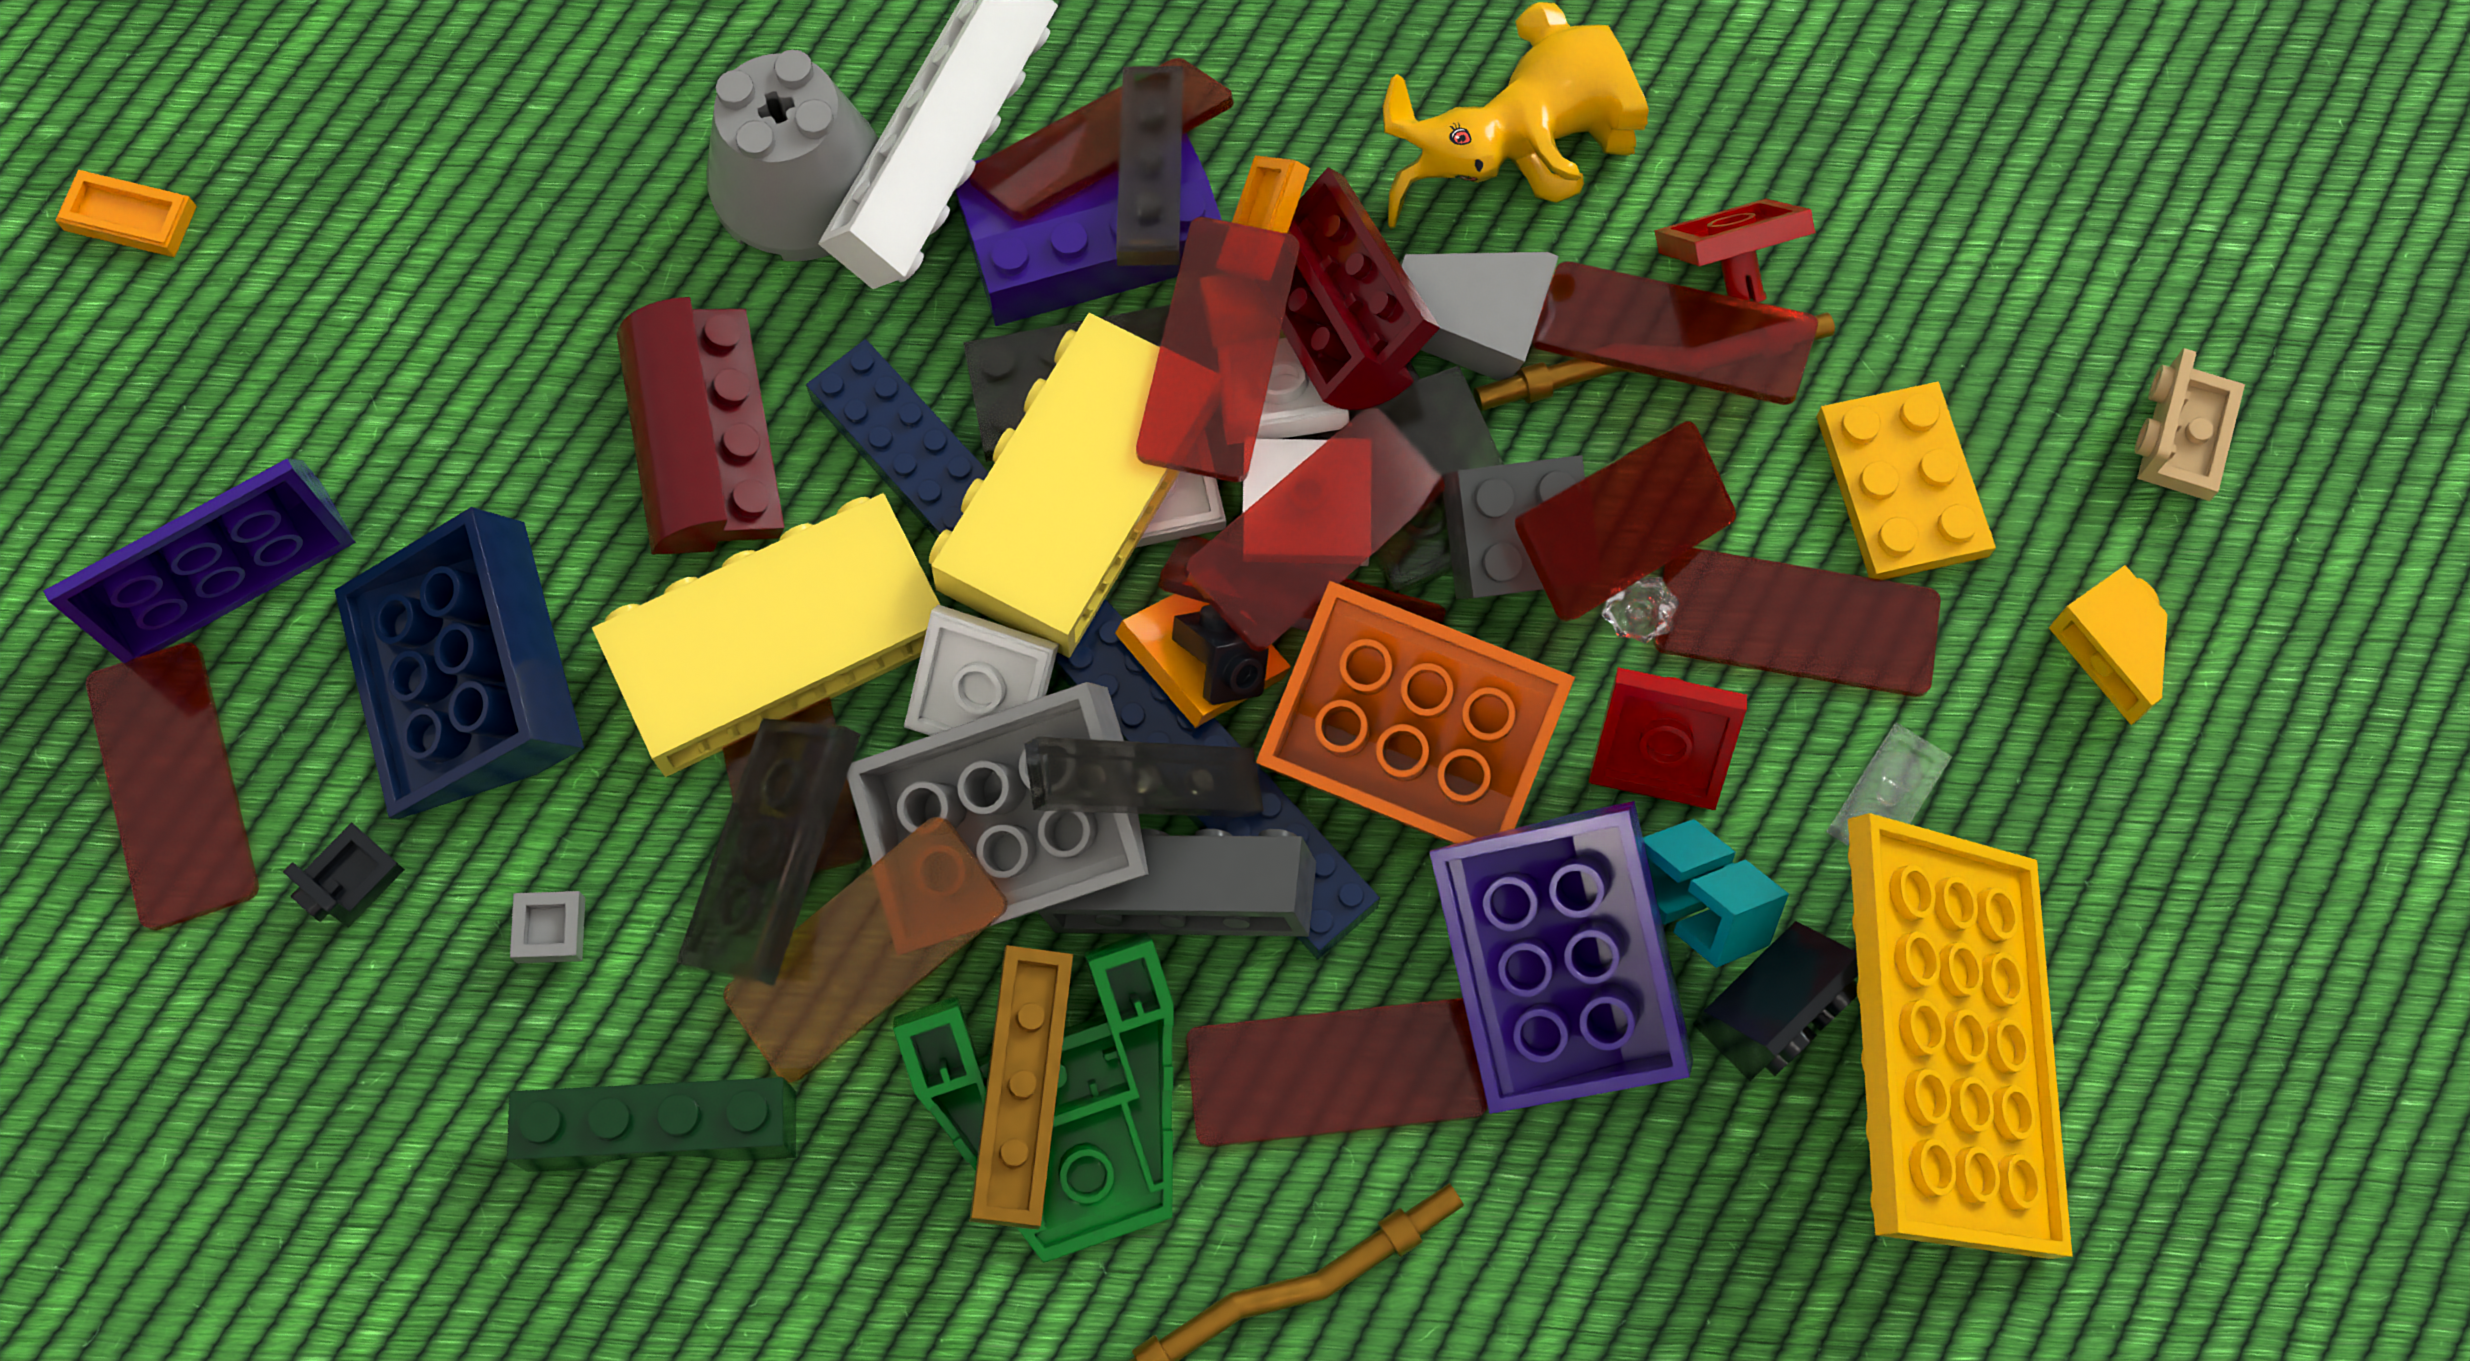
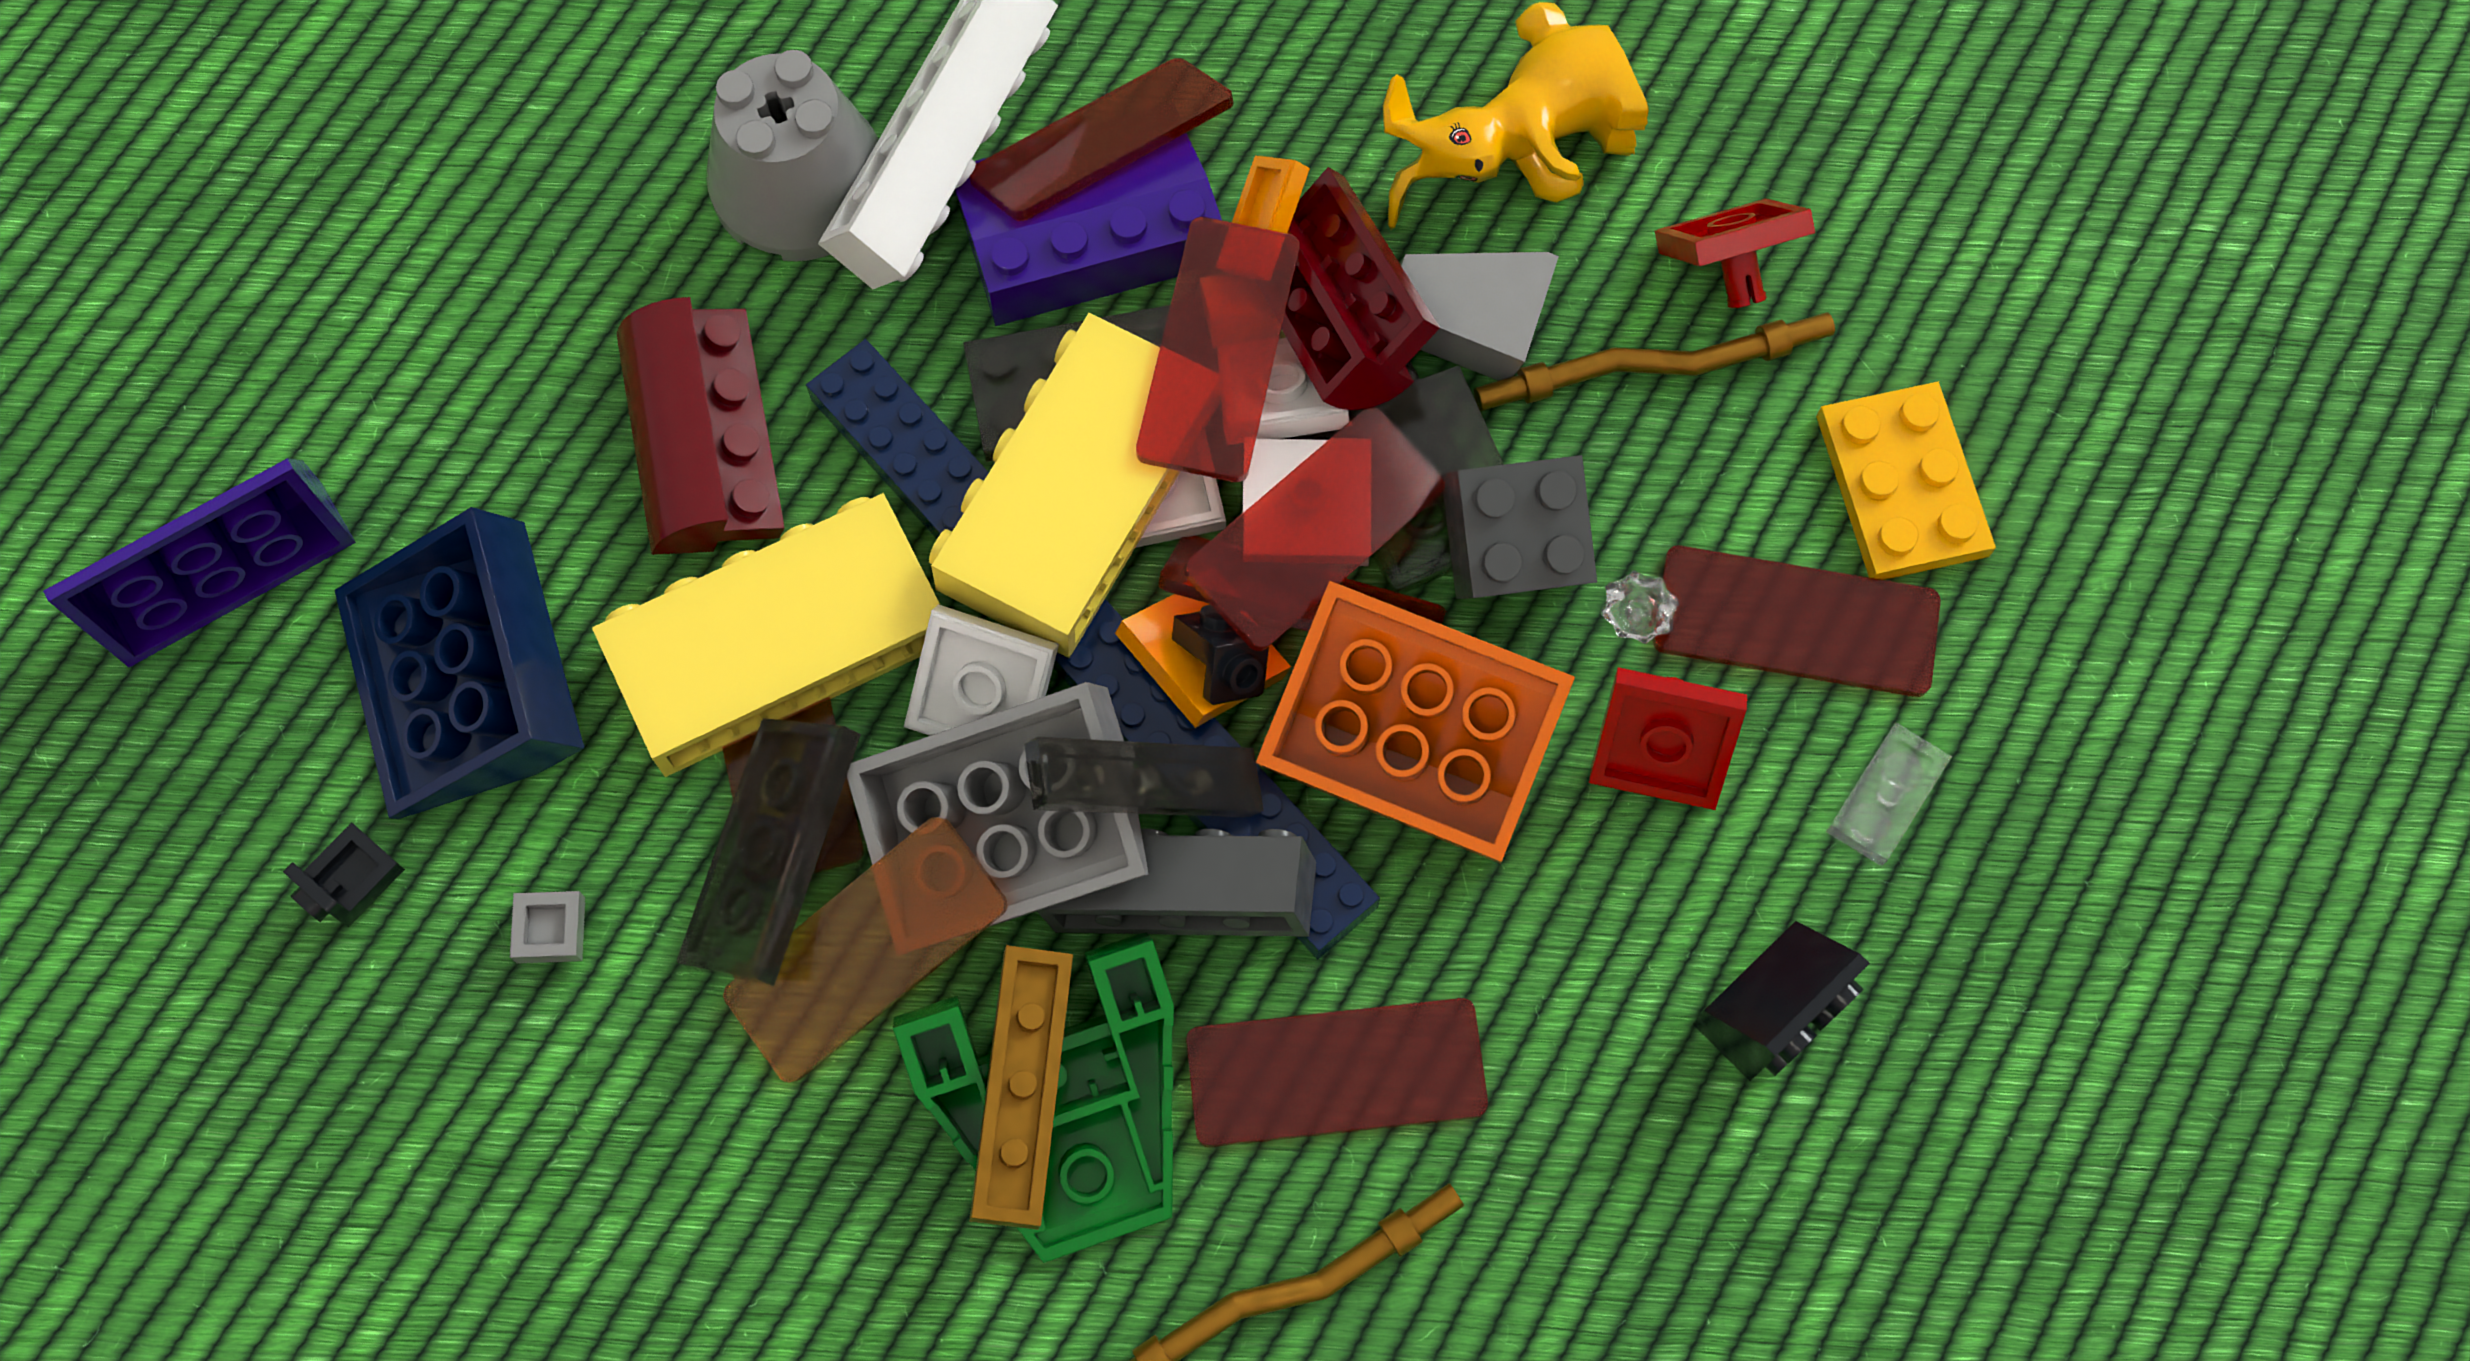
(126, 213): light orange tile -> none
(171, 786): clear red piece -> none
(651, 1120): dark green arch -> none
(1150, 166): clear smoke tile -> none
(1563, 959): dark purple slope -> none
(1625, 520): clear red piece -> none
(1676, 332): clear red piece -> none
(1696, 873): teal piece -> none
(1956, 1042): yellow plate -> none
(2118, 640): yellow slope -> none
(2189, 429): tan bracket -> none

